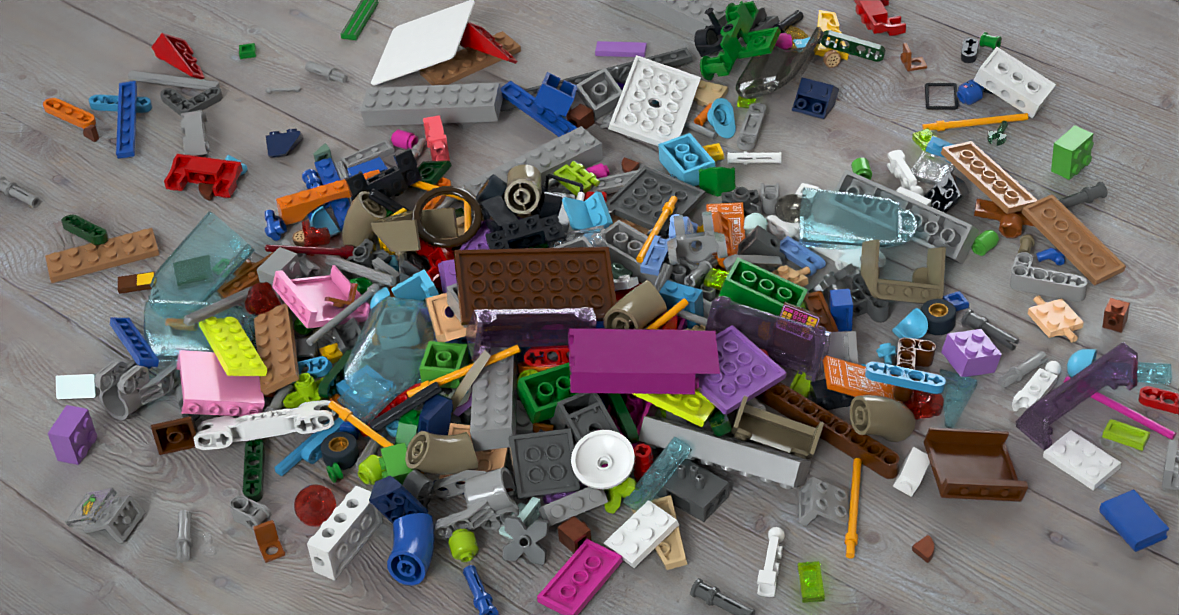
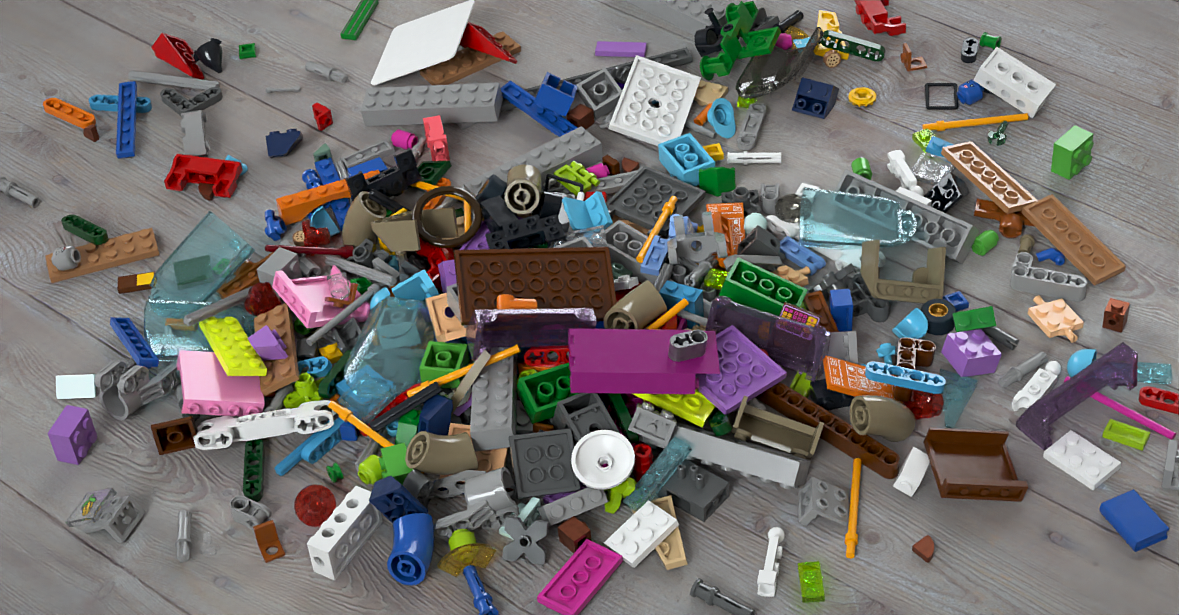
(66, 258): none -> light grey head
(210, 55): none -> black hat
(268, 344): none -> medium lavender slope
(322, 116): none -> red bracket
(339, 285): none -> clear plate
(340, 448): black wheel -> none
(465, 555): none -> clear yellow tile
(509, 302): none -> orange piece
(612, 164): none -> reddish brown plate
(652, 423): none -> light grey bracket
(687, 345): none -> flat silver beam
(862, 96): none -> yellow gear
(974, 319): none -> green brick
(1086, 195): dark grey pin -> none

